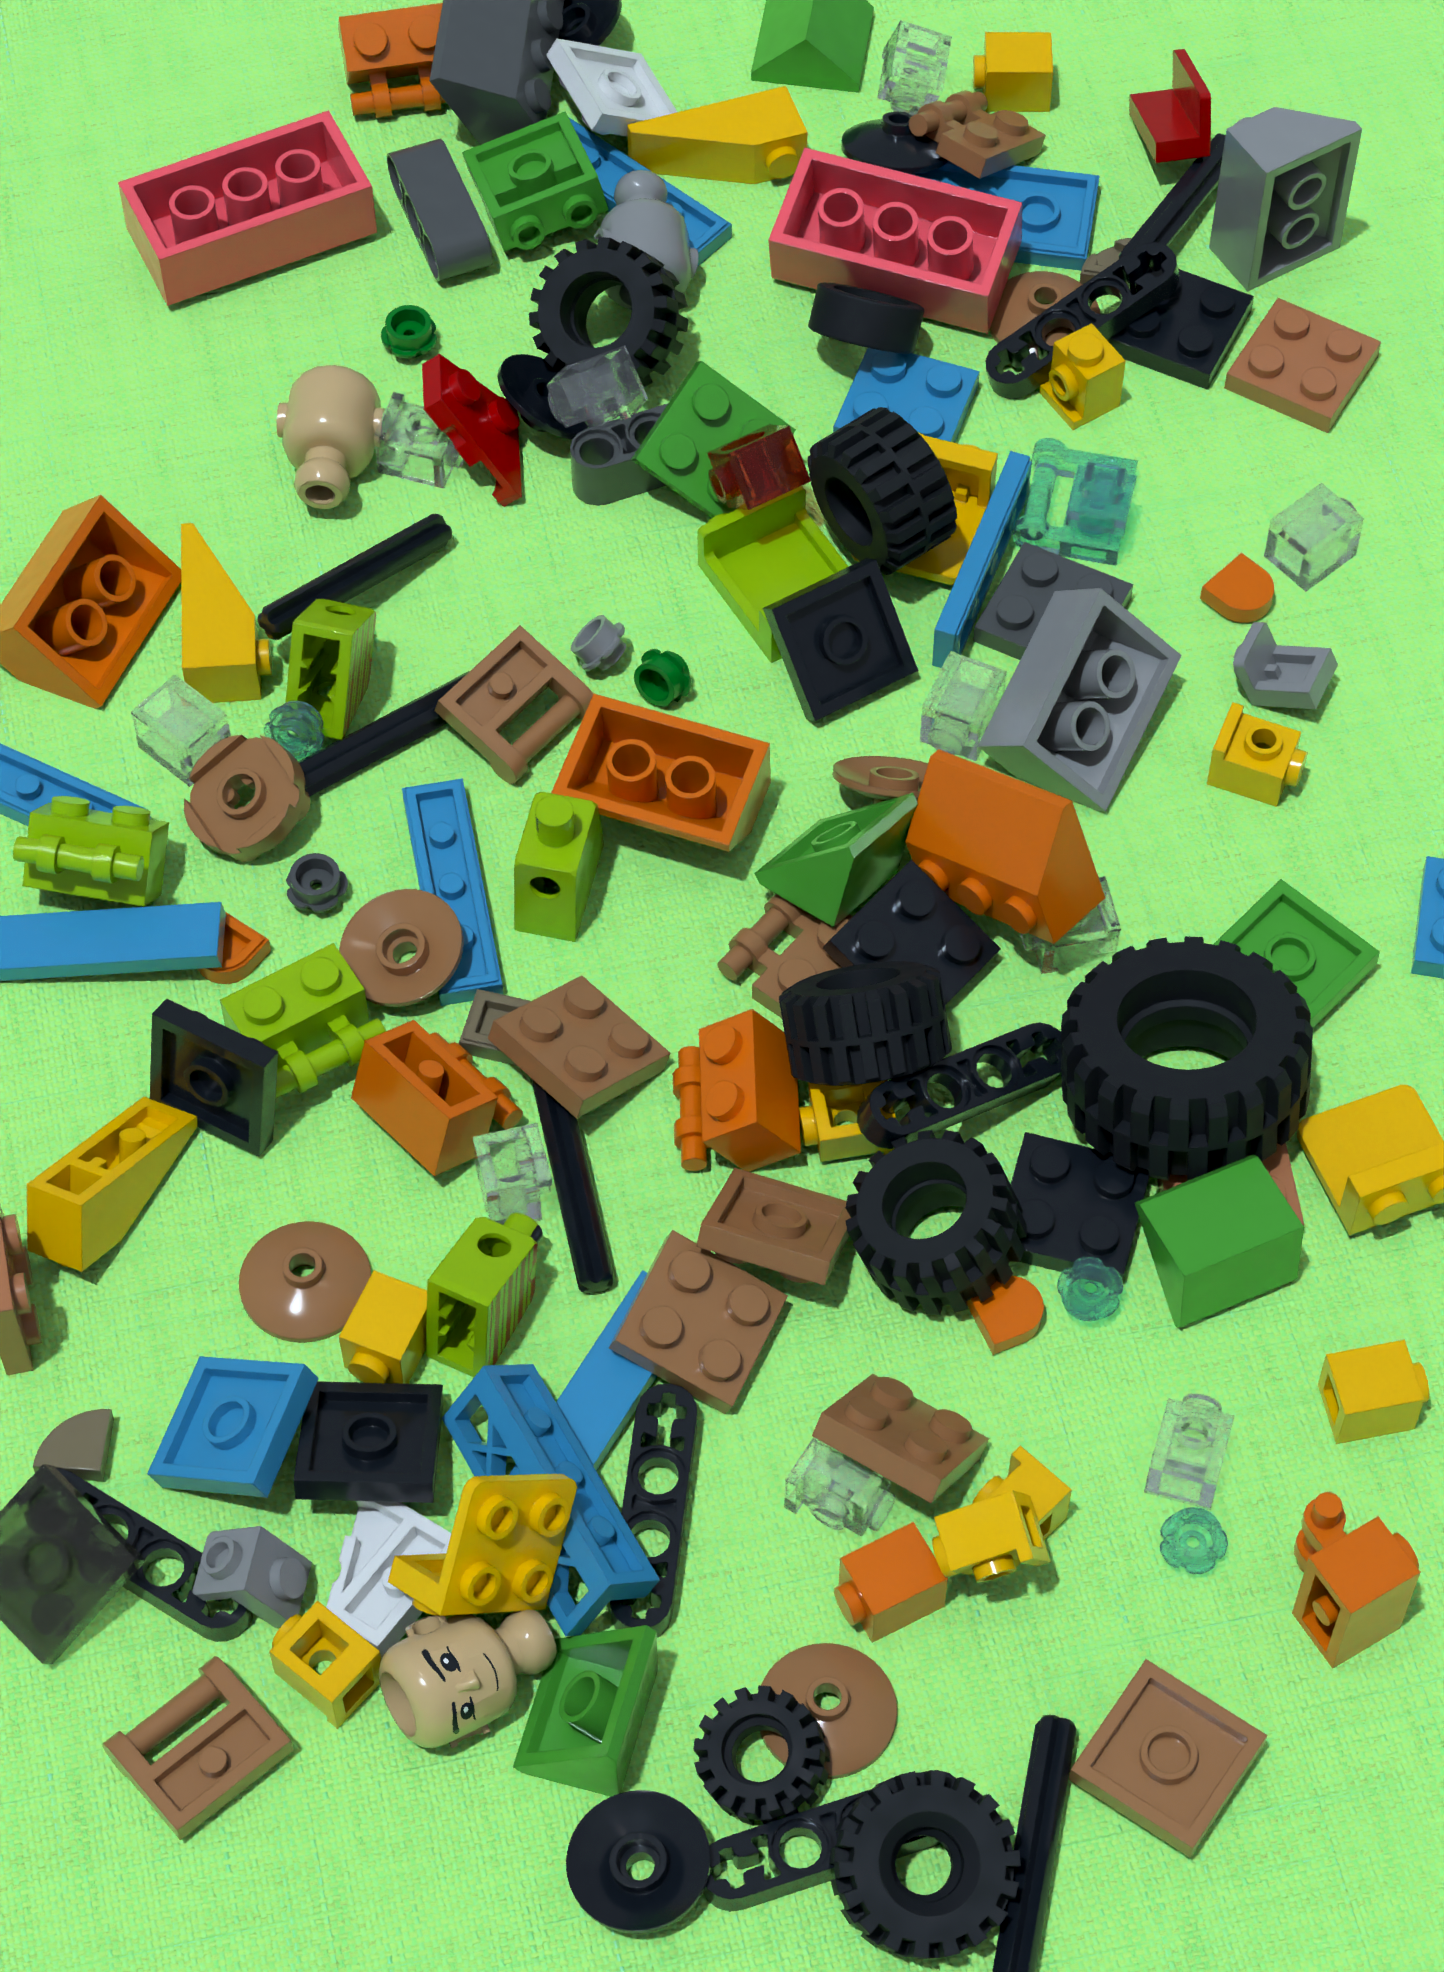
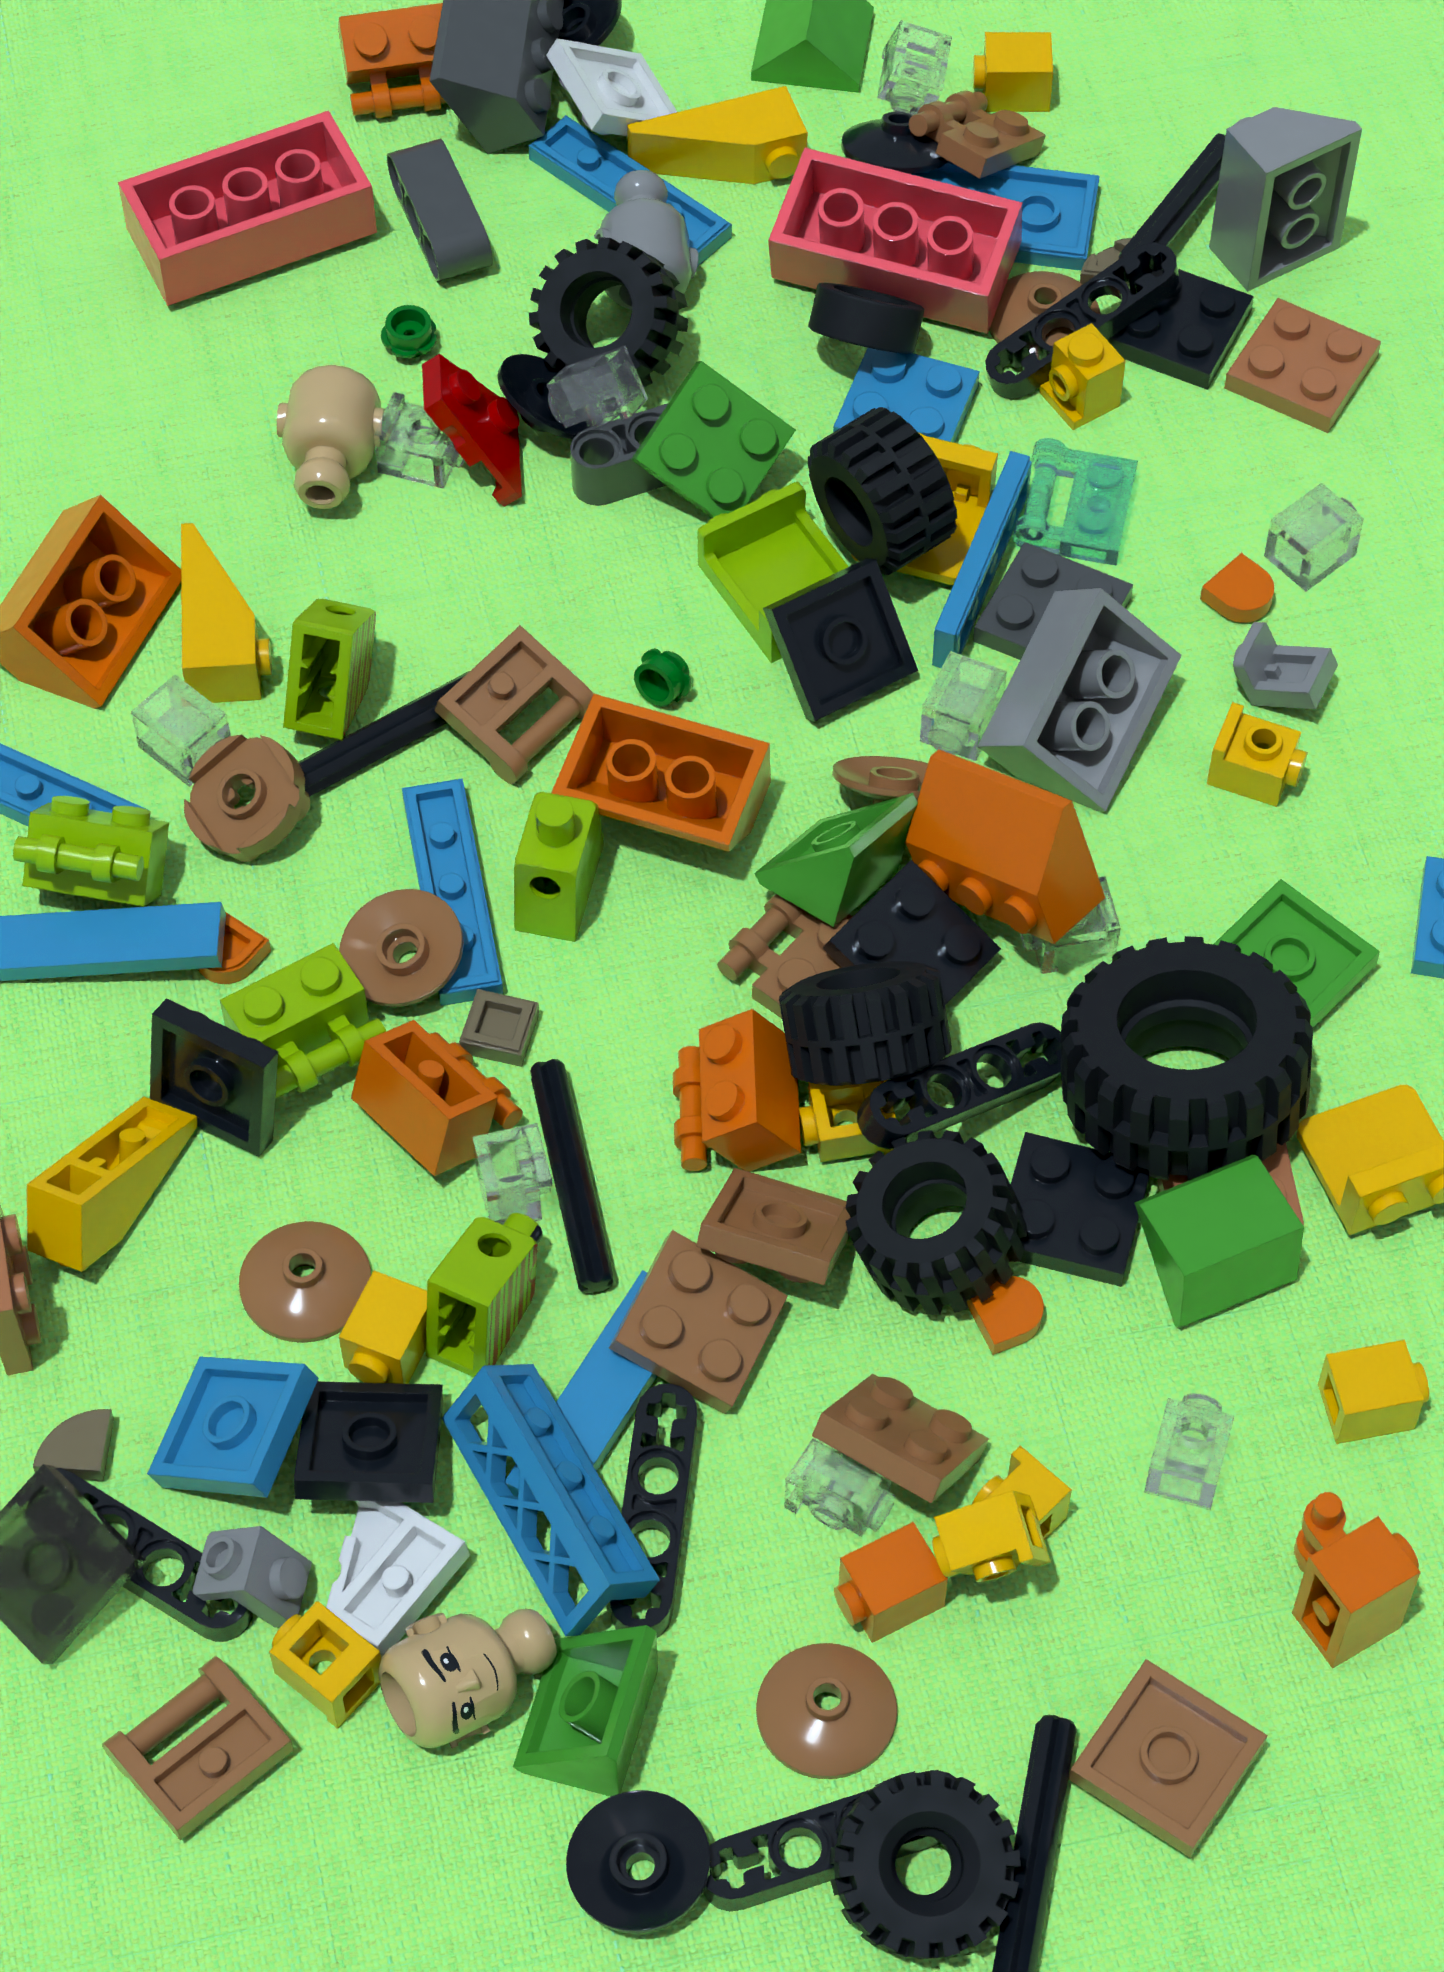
(302, 720): clear light blue plate -> none
(314, 870): dark grey plate -> none
(358, 573): black axle -> none
(498, 1549): yellow bracket -> none
(536, 182): bright green plate -> none
(578, 1046): medium nougat plate -> none
(599, 644): light grey plate -> none
(737, 1721): black tyre -> none
(757, 467): clear red brick -> none
(1088, 1305): clear light blue plate -> none
(1101, 499): clear light blue tile -> none
(1178, 119): red panel -> none
(1197, 1524): clear light blue plate -> none

